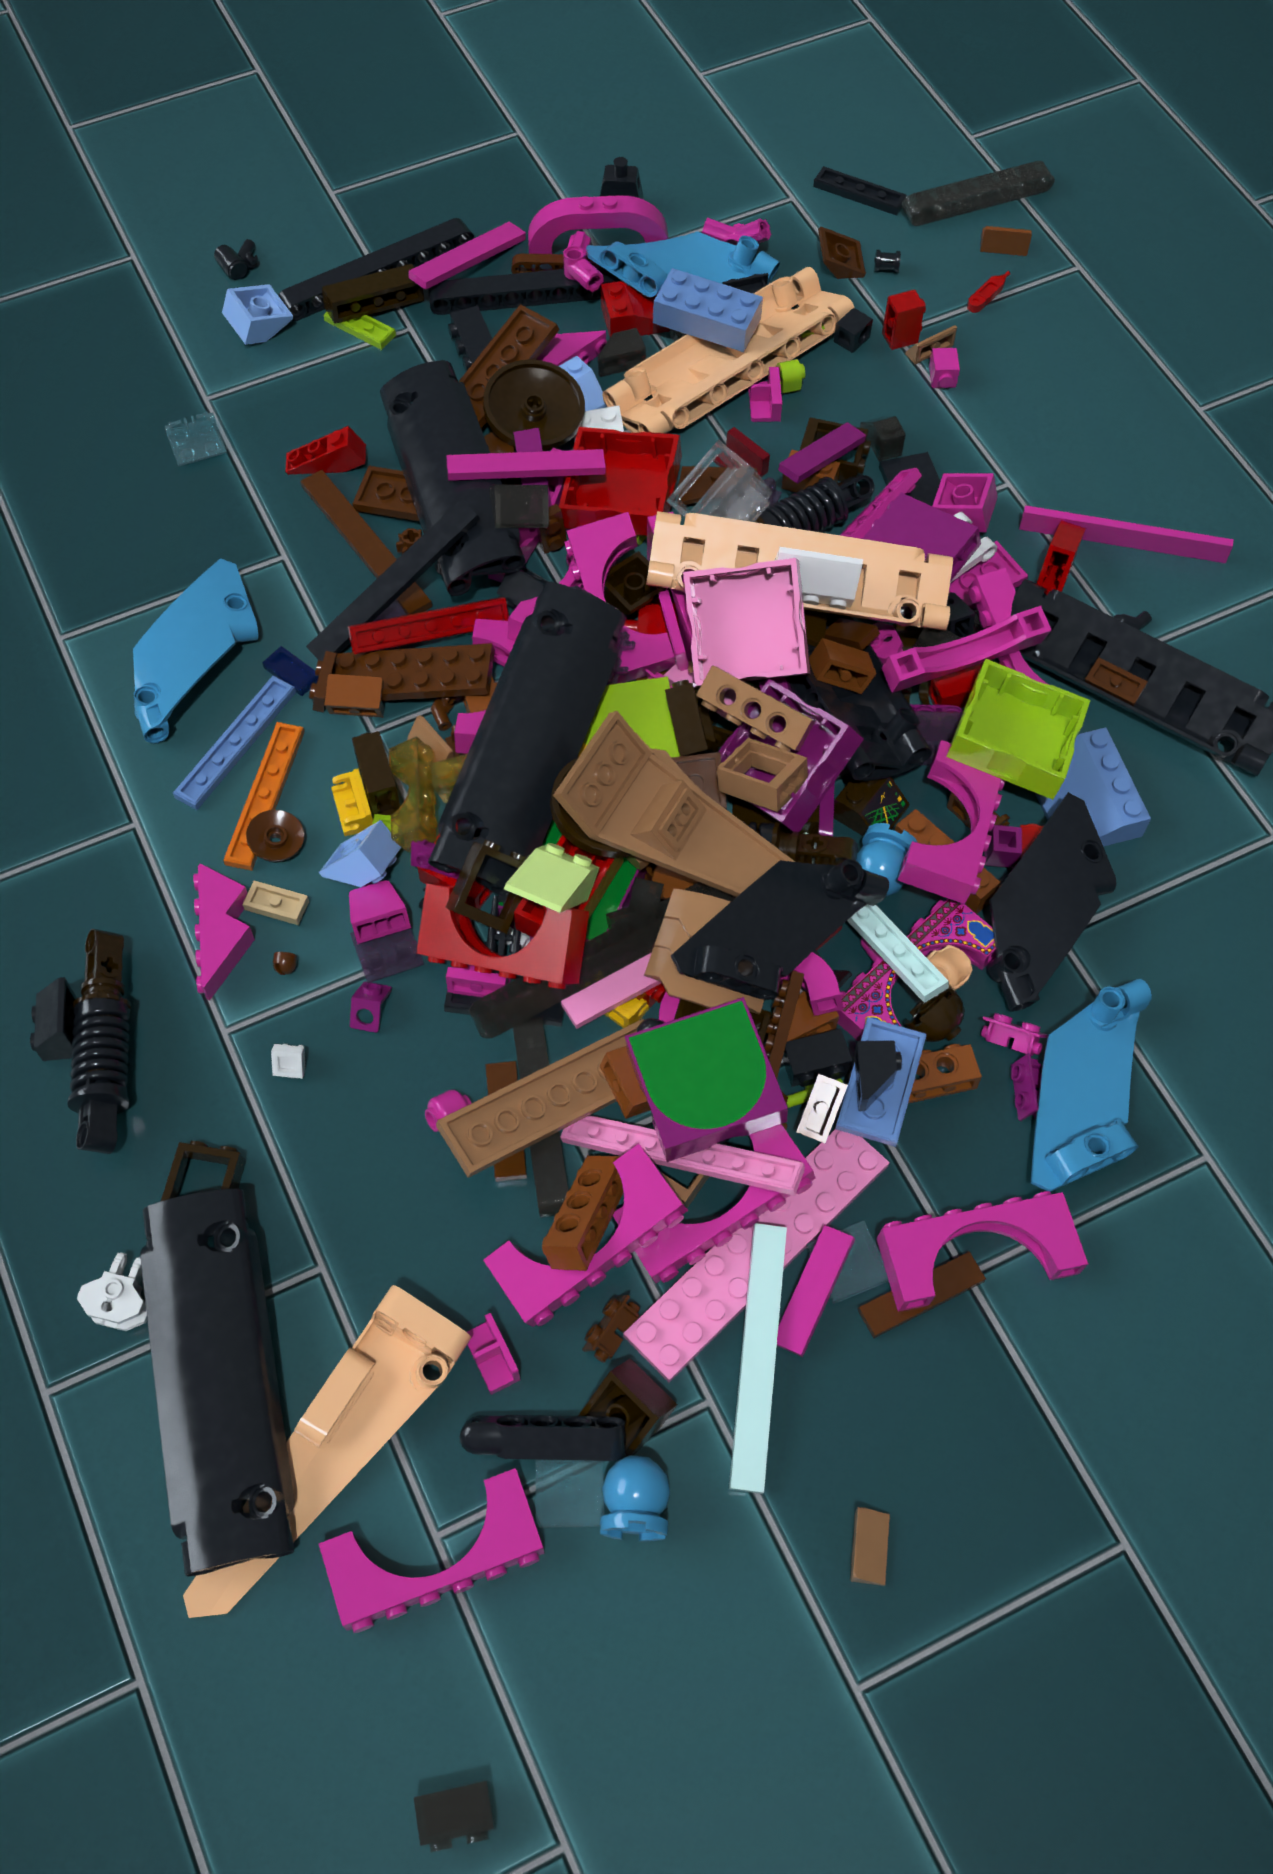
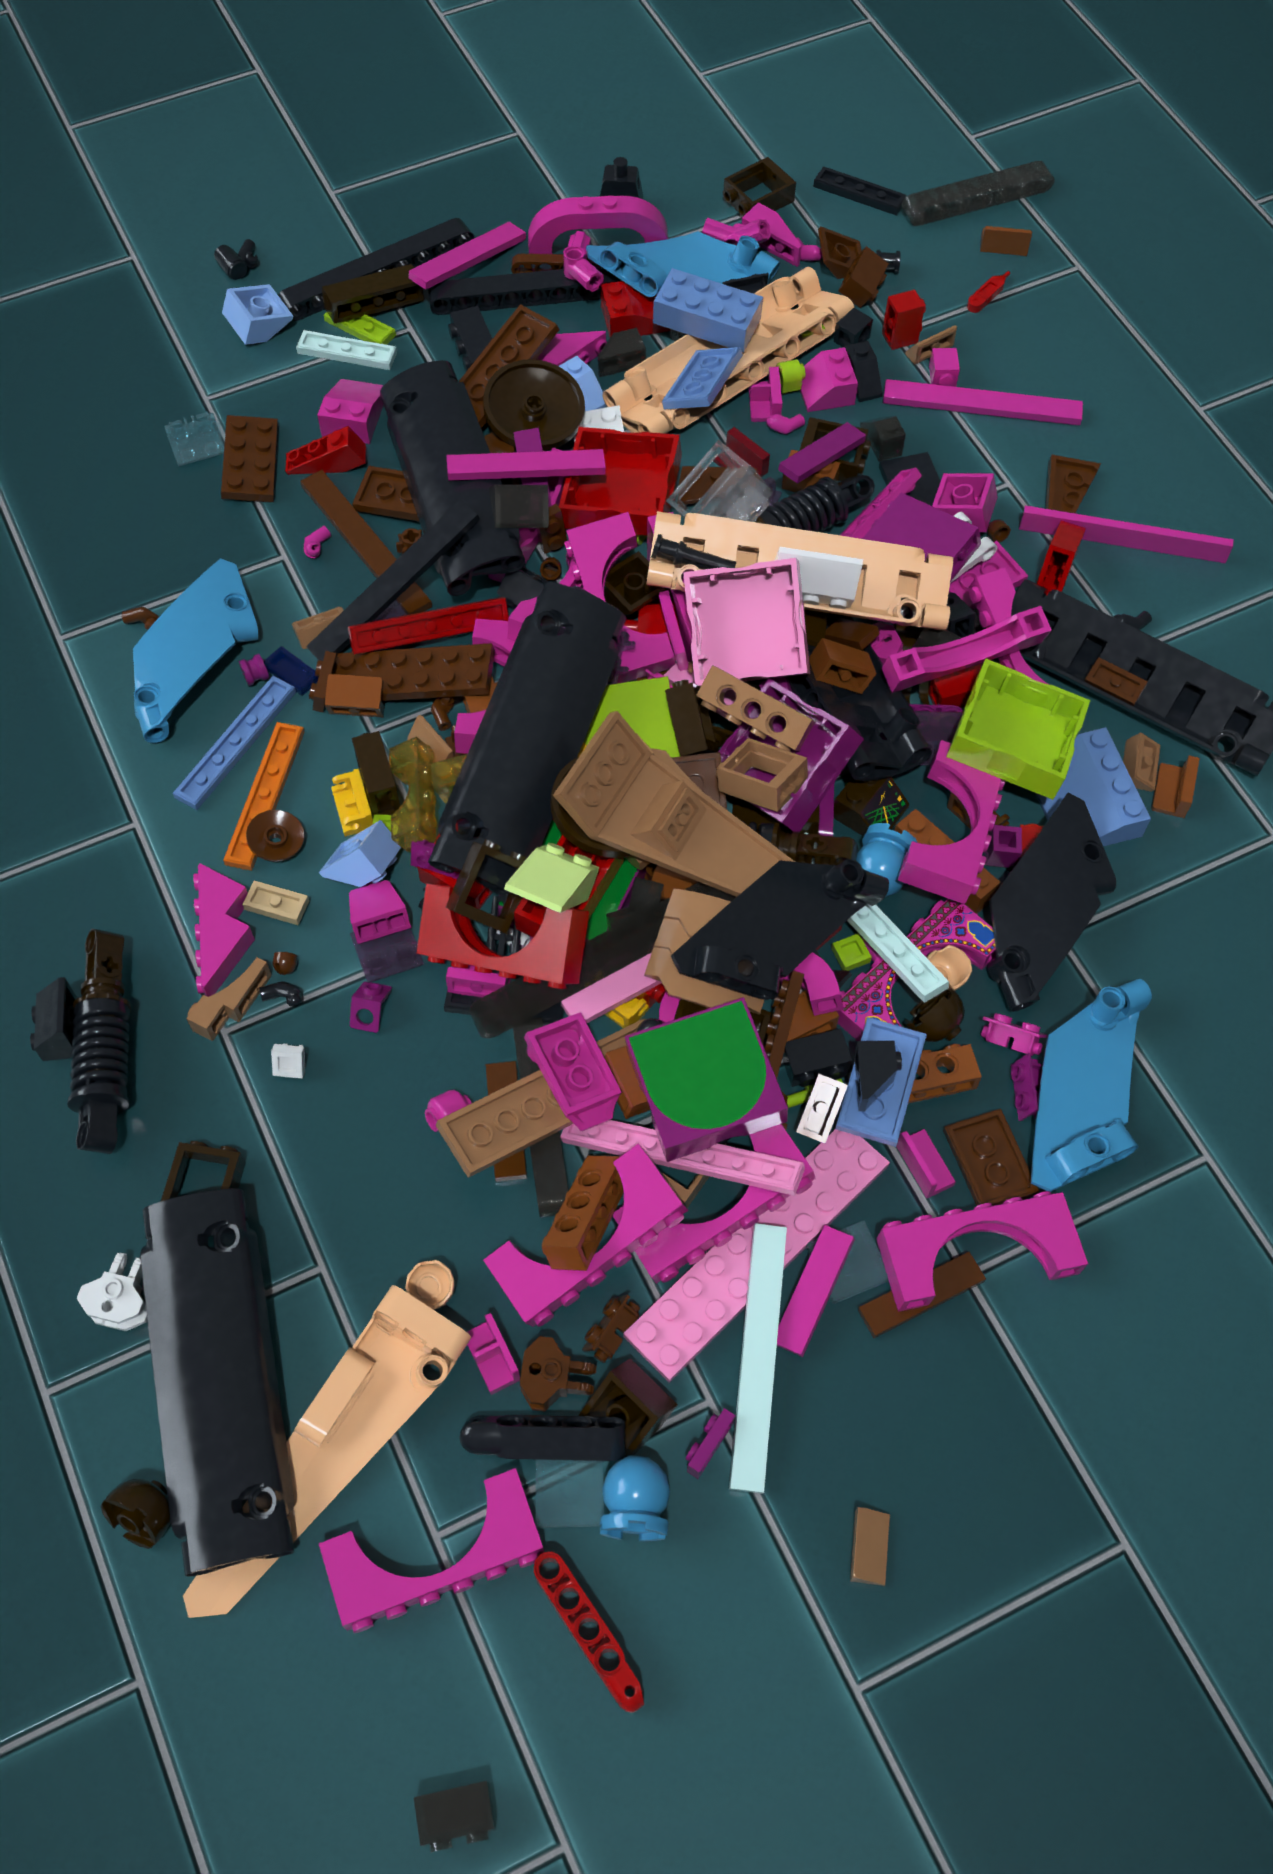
(139, 614): none -> reddish brown arm
(140, 1509): none -> dark brown cylinder
(232, 1002): none -> medium nougat slope
(249, 458): none -> reddish brown plate
(253, 669): none -> magenta wheel
(281, 989): none -> black arm
(312, 626): none -> medium nougat slope
(313, 542): none -> dark pink arm
(346, 350): none -> light aqua tile
(351, 405): none -> dark pink slope
(431, 1283): none -> light nougat hair
(549, 572): none -> reddish brown hinge
(554, 1374): none -> reddish brown hinge
(575, 1070): none -> dark pink slope
(617, 1680): none -> red piece
(680, 553): none -> black pin
(702, 378): none -> medium blue tile
(716, 1430): none -> magenta plate
(765, 172): none -> dark brown window
(782, 241): none -> dark pink slope
(783, 424): none -> dark pink arm
(810, 252): none -> dark pink arm
(829, 381): none -> dark pink slope
(851, 952): none -> lime plate
(864, 277): none -> reddish brown brick
(866, 370): none -> black slope
(925, 1163): none -> dark pink panel
(983, 402): none -> dark pink tile
(990, 1159): none -> reddish brown tile
(998, 530): none -> reddish brown hinge
(1068, 482): none -> reddish brown wing
(1142, 760): none -> medium nougat slope
(1175, 788): none -> dark orange panel

